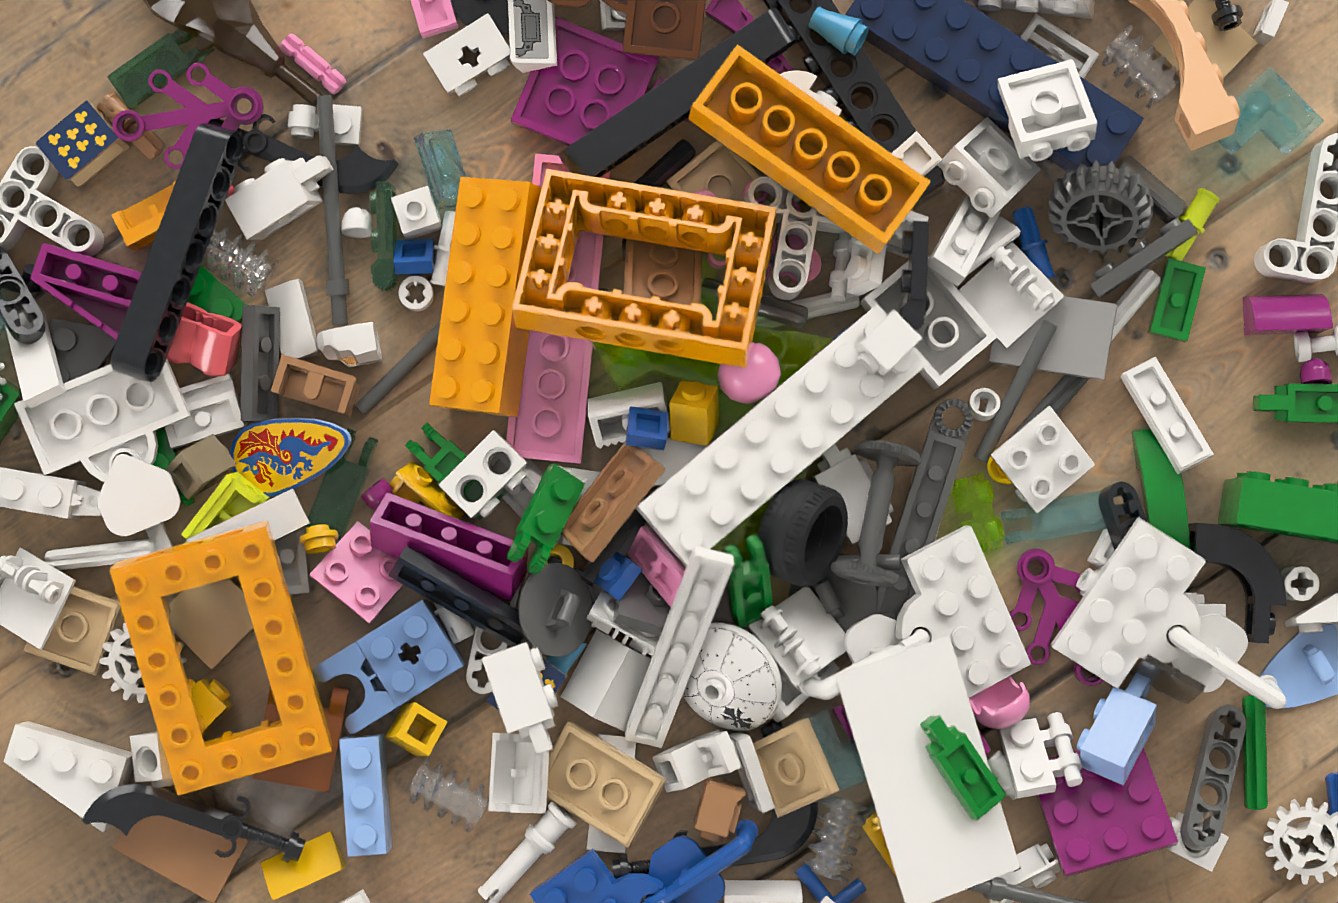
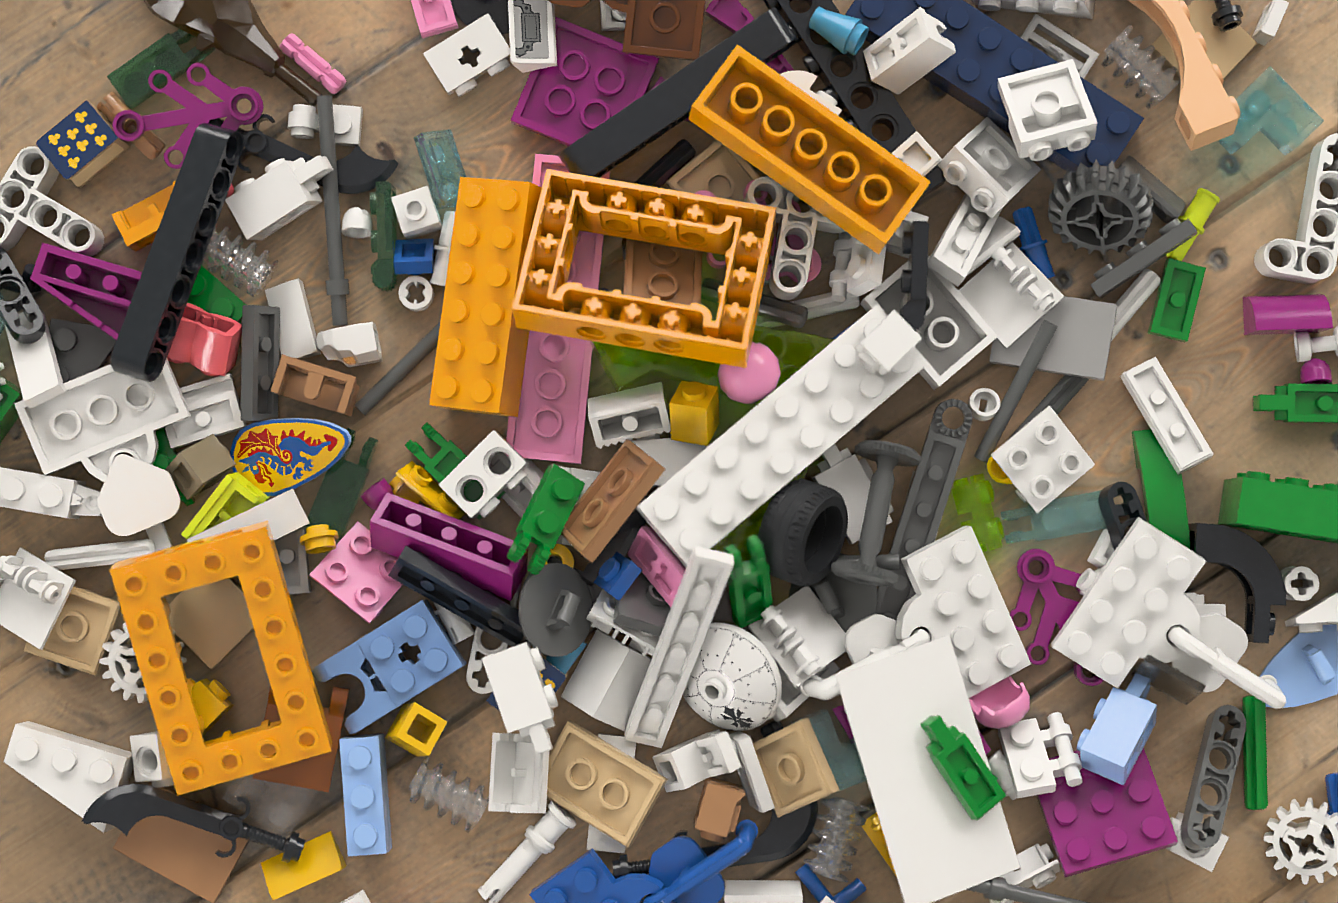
(646, 428): blue plate -> none
(908, 52): none -> white hinge

